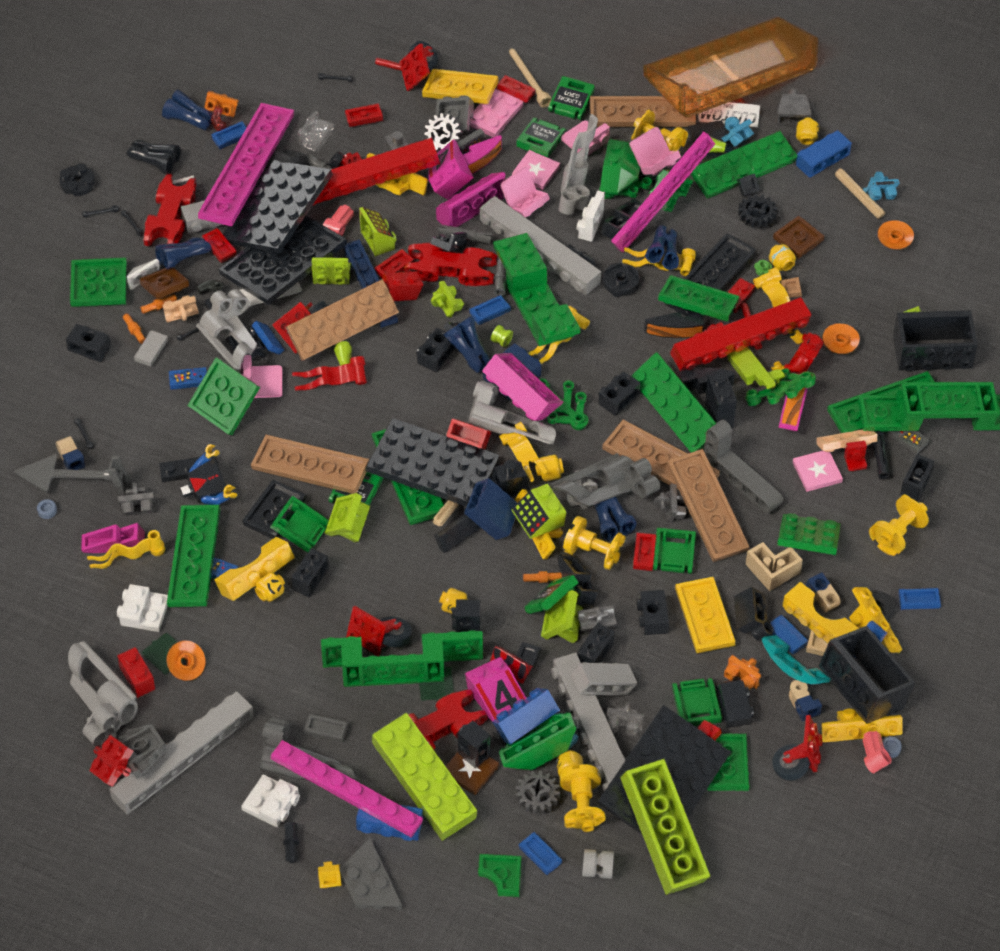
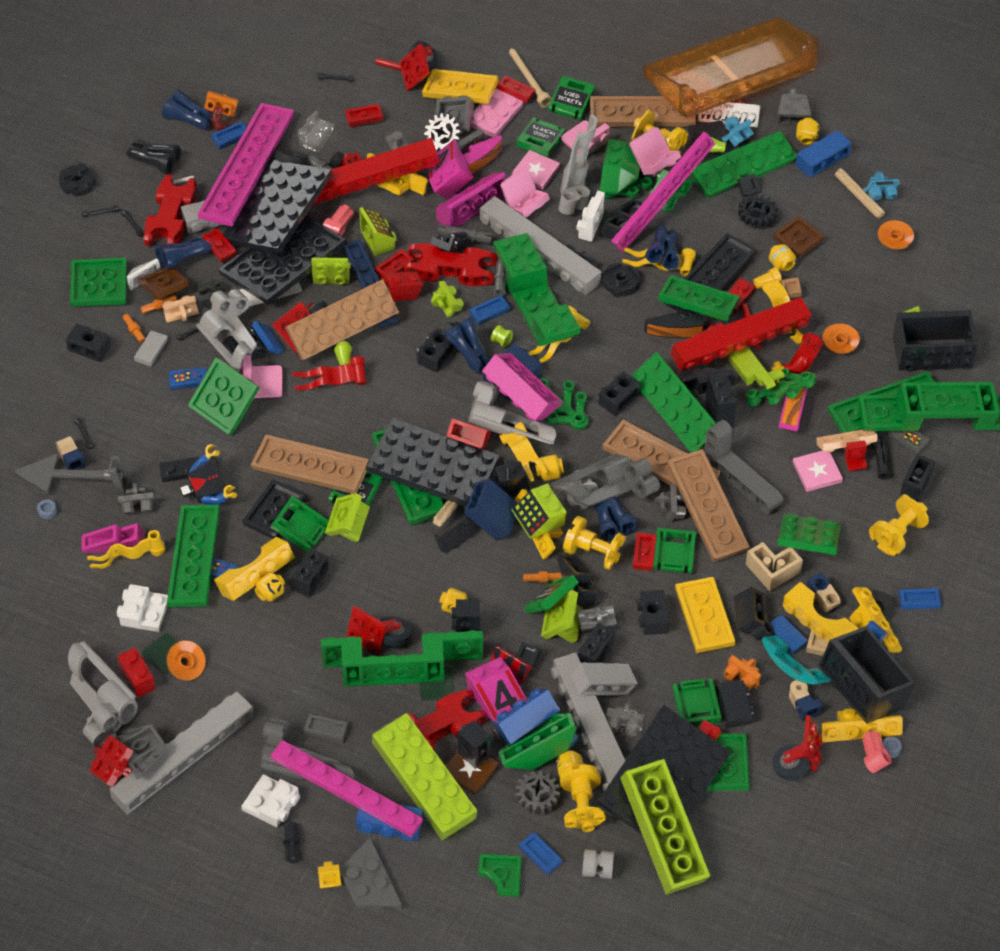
(762, 267): bright green plate -> none

